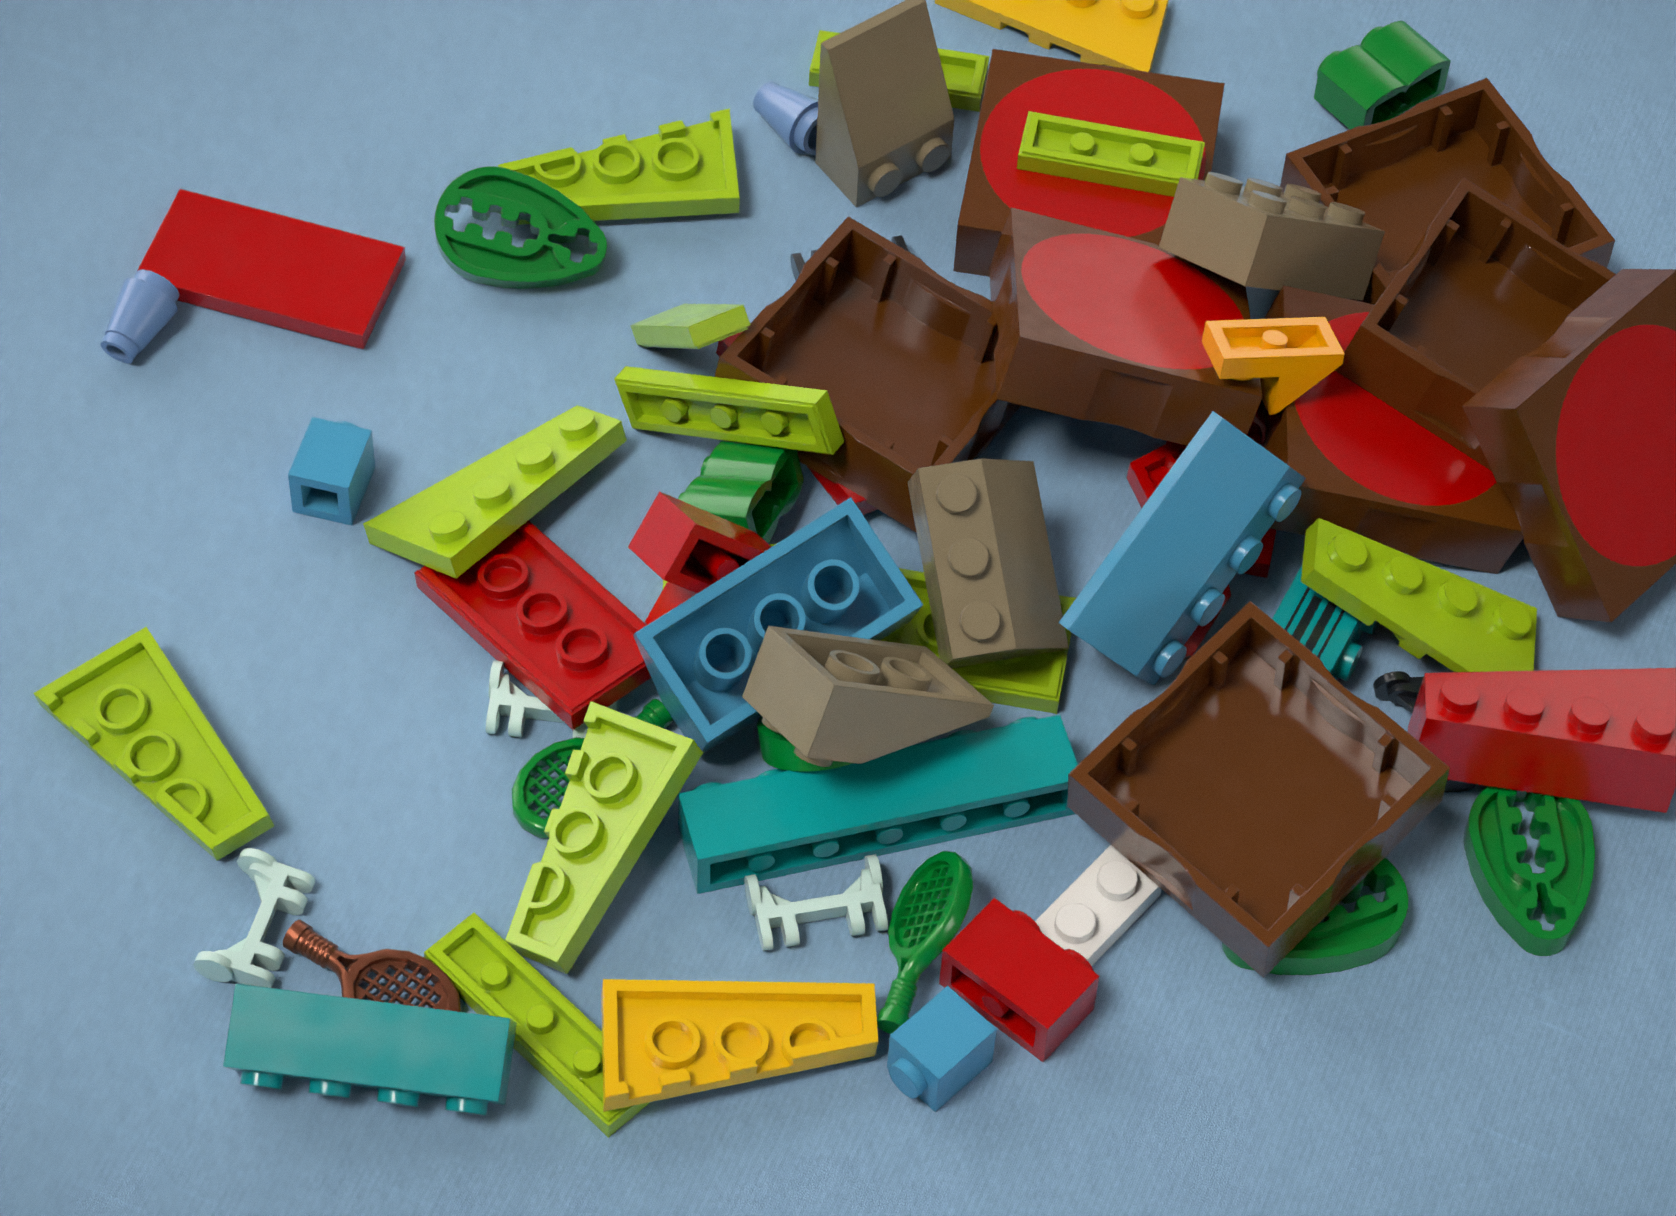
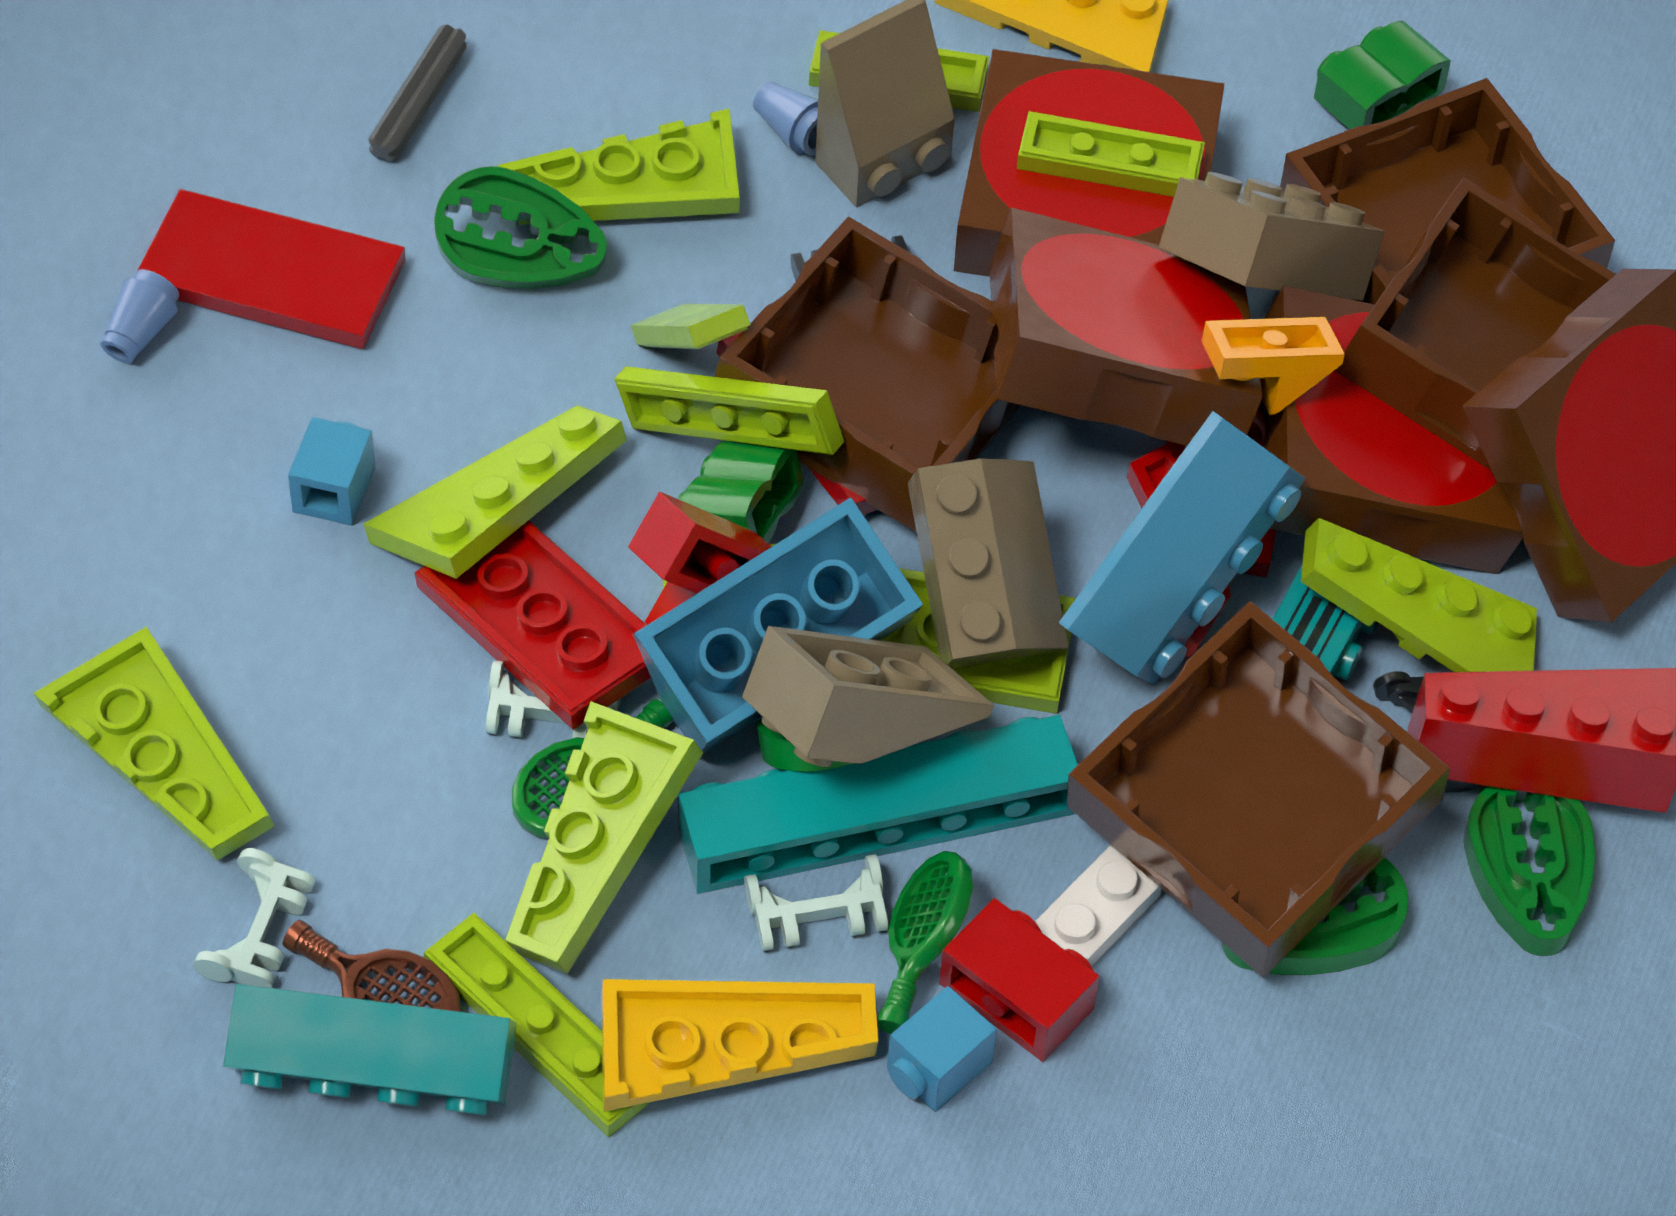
(417, 93): none -> dark grey axle

